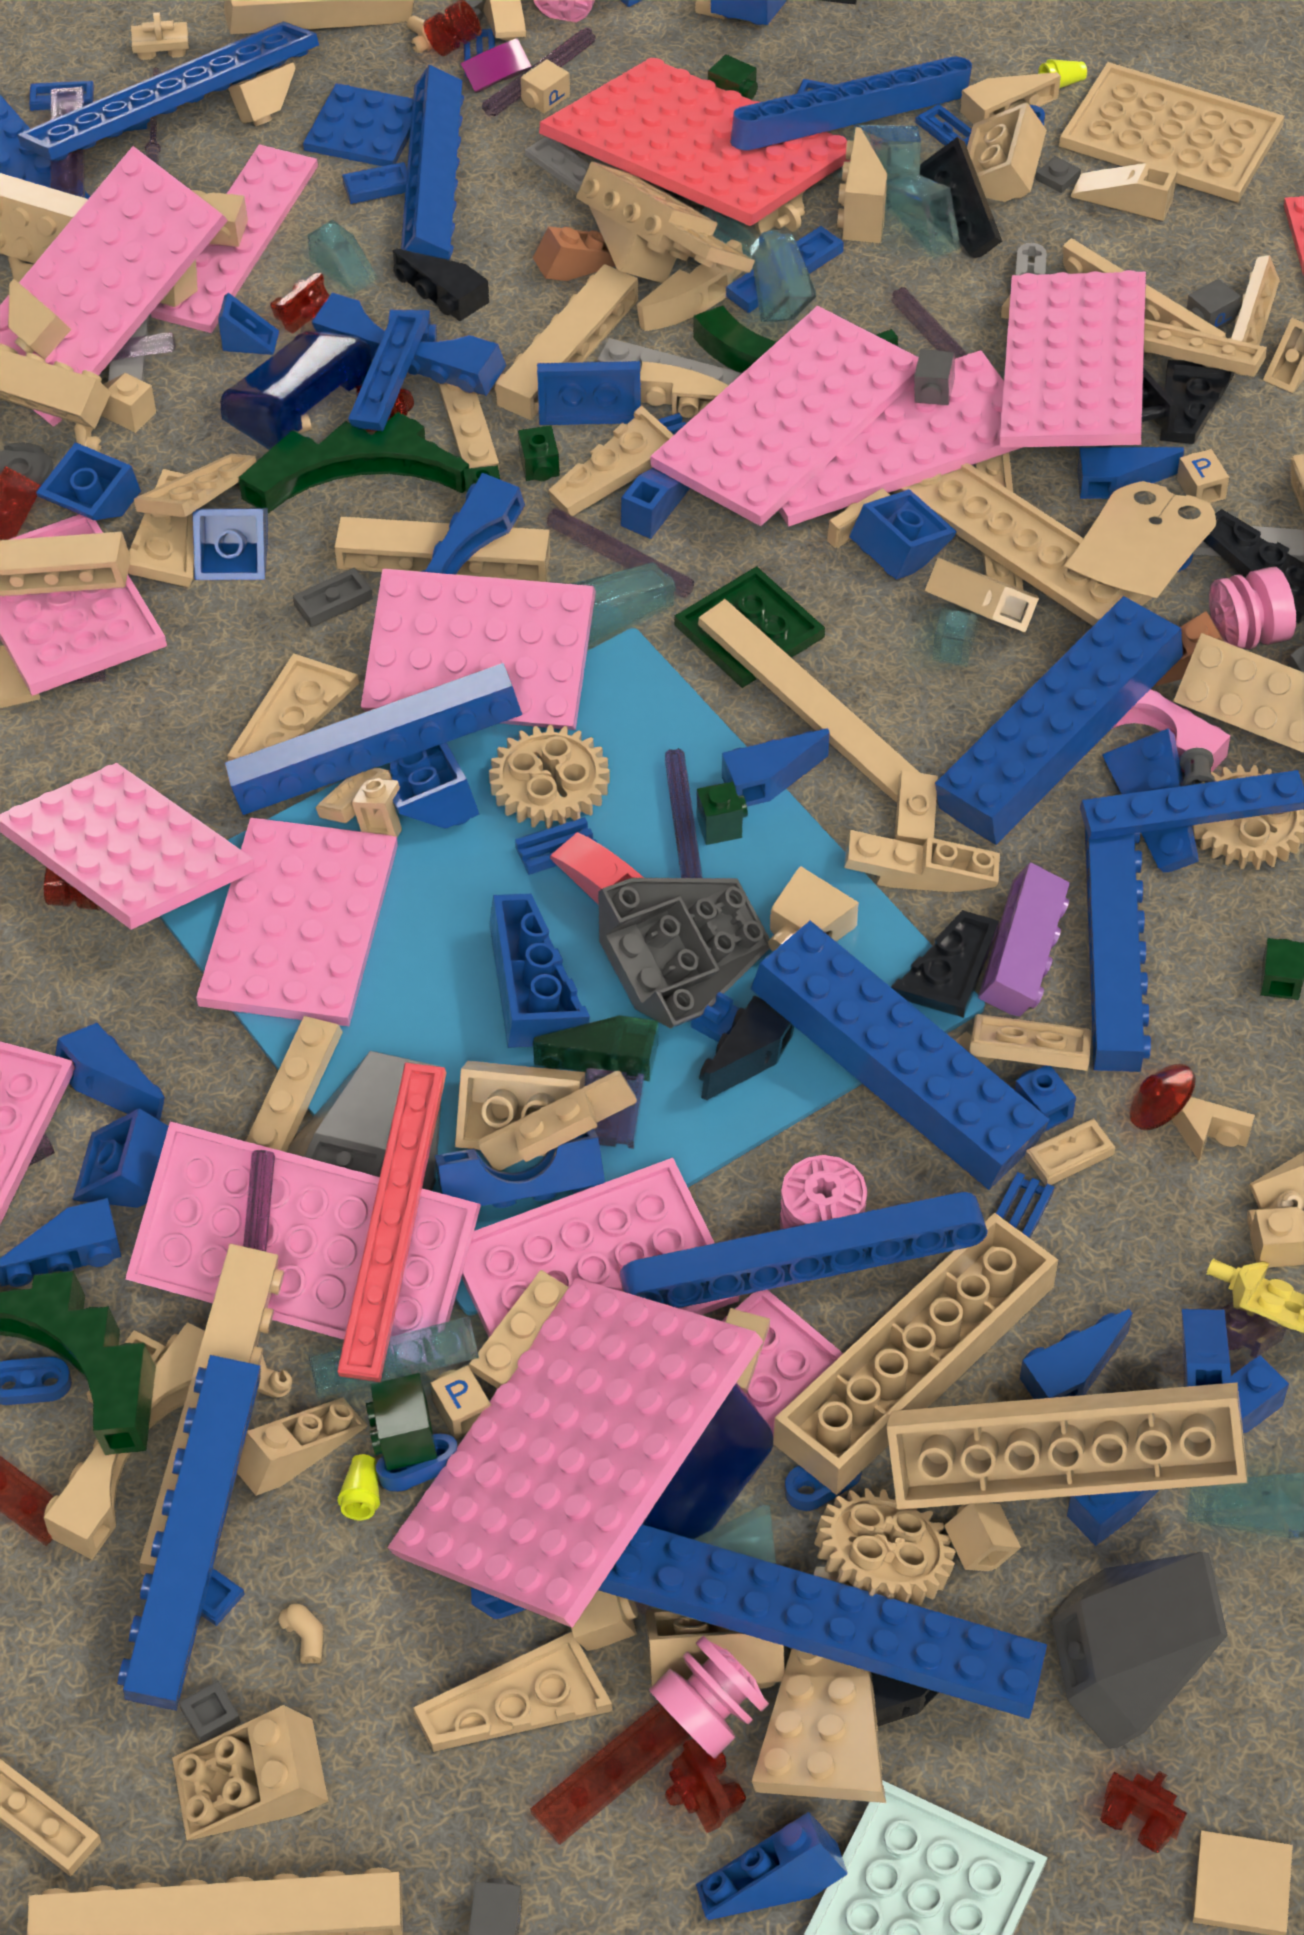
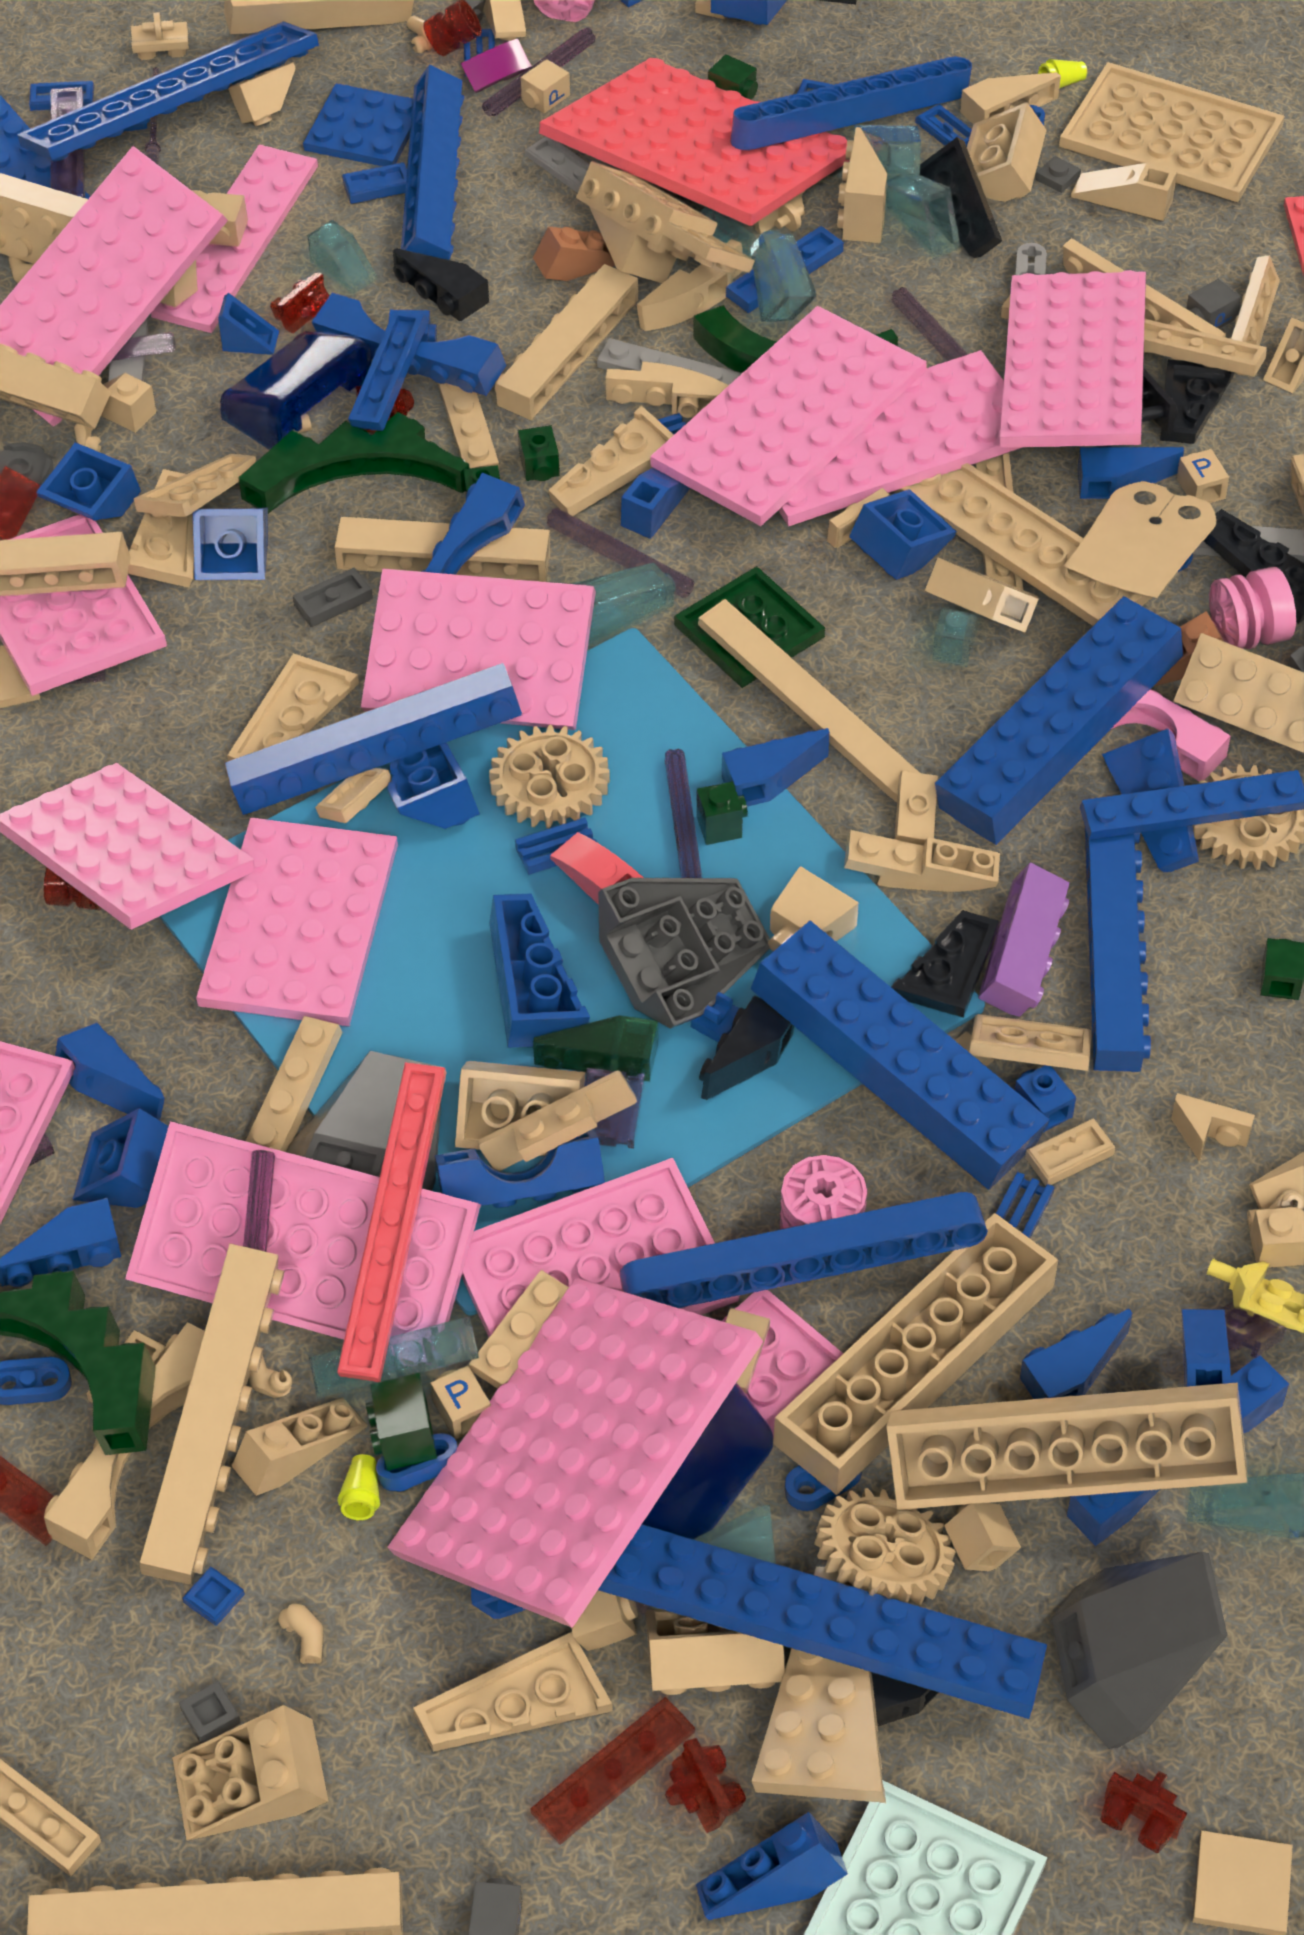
(33, 322): tan slope -> none
(191, 1534): blue brick -> none
(376, 808): tan bracket -> none
(588, 392): blue plate -> none
(709, 1696): bright pink wheel -> none
(934, 377): dark grey brick -> none
(1162, 1096): clear red dish -> none
(1199, 770): dark grey bush -> none

